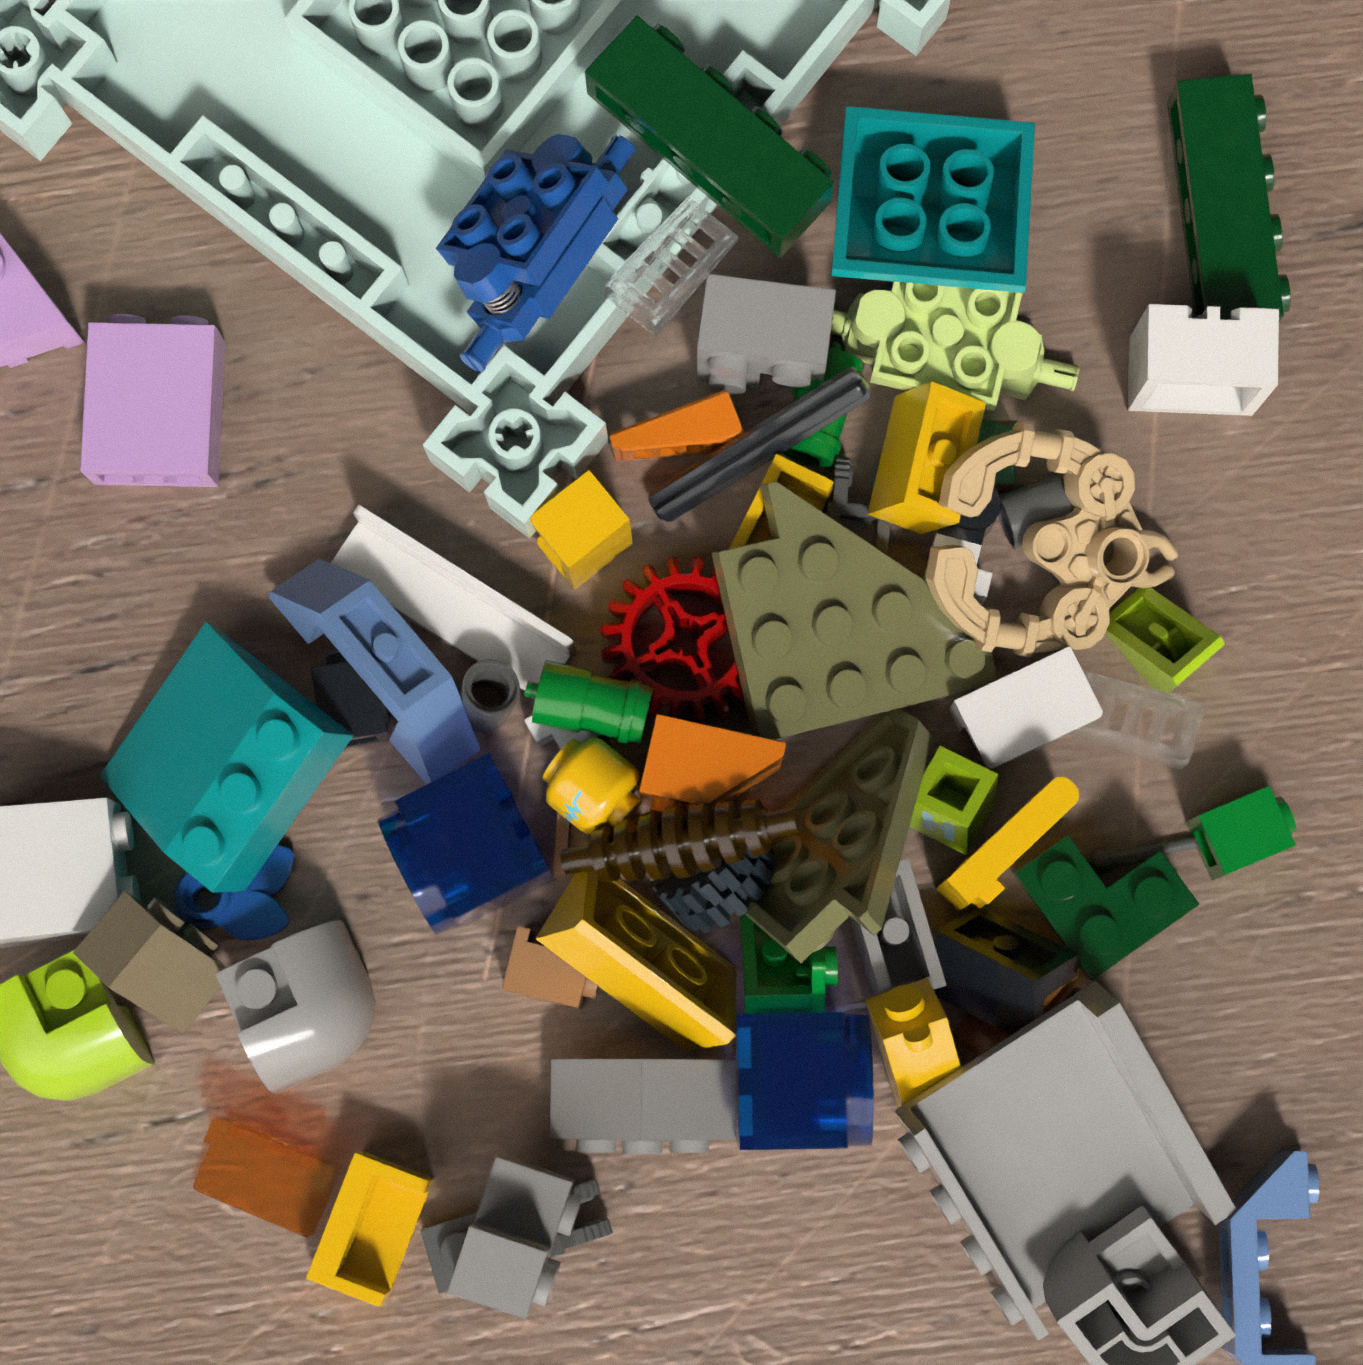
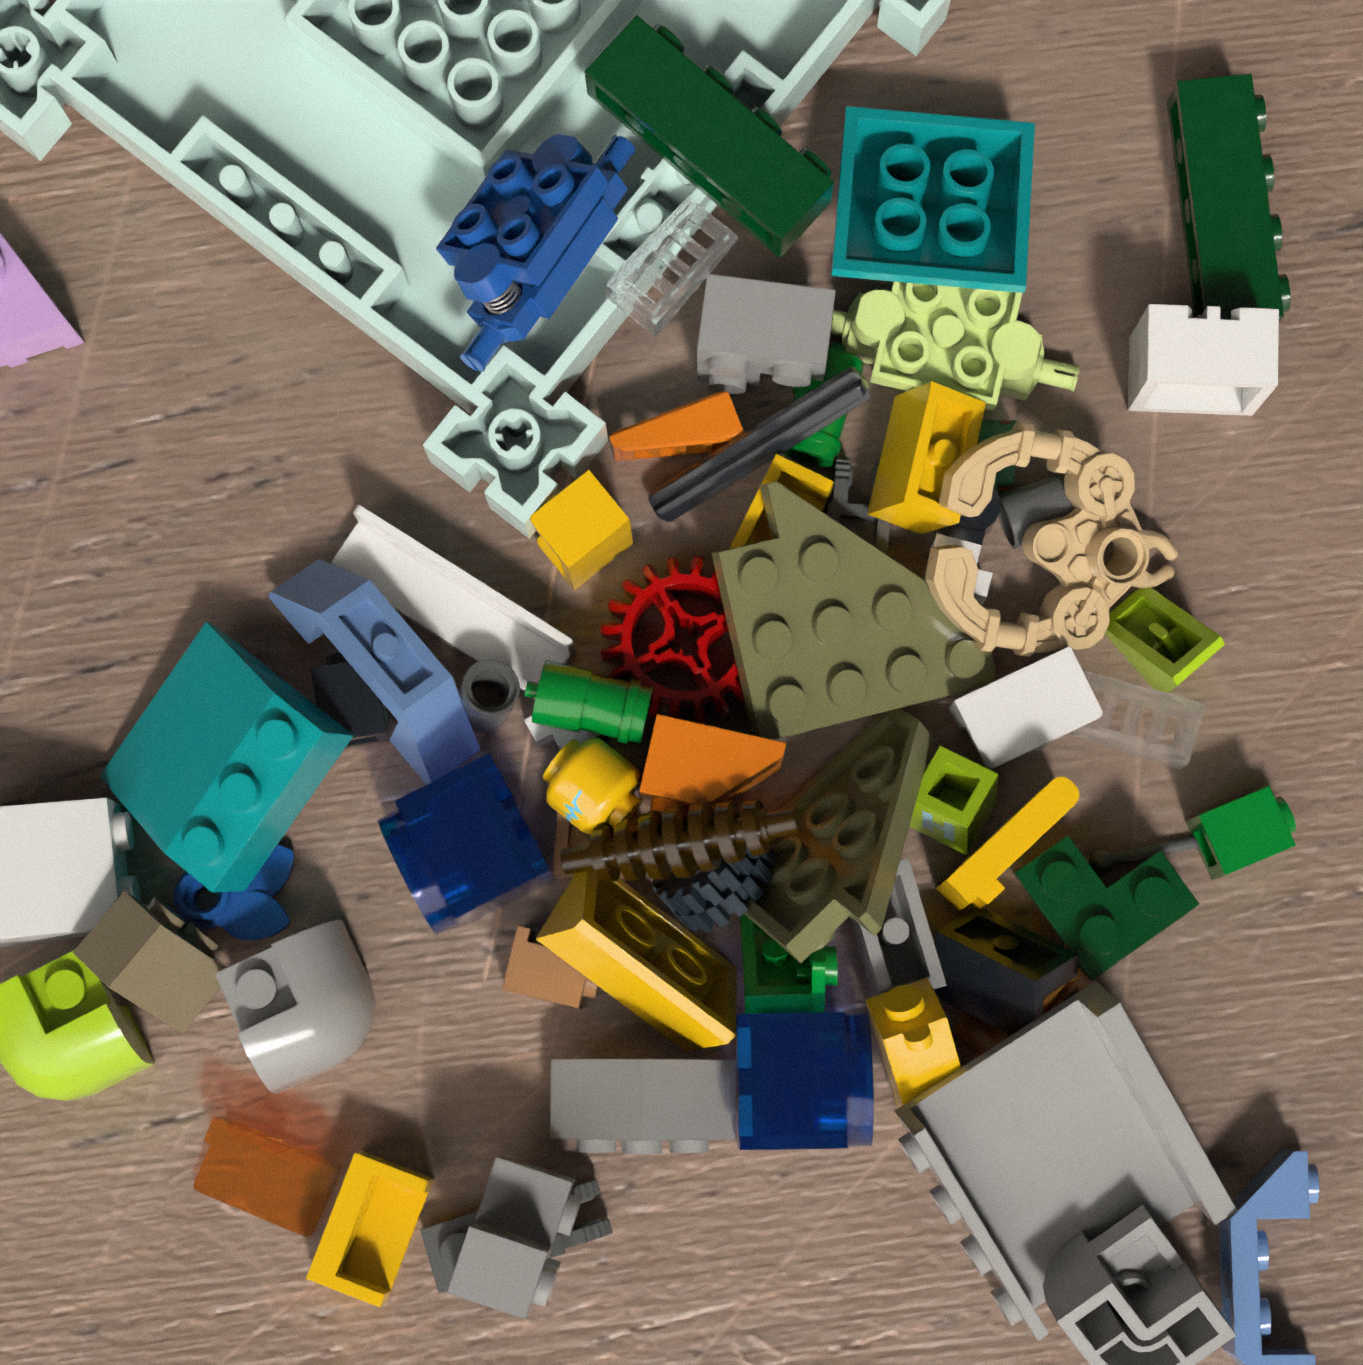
(153, 402): lavender brick -> none

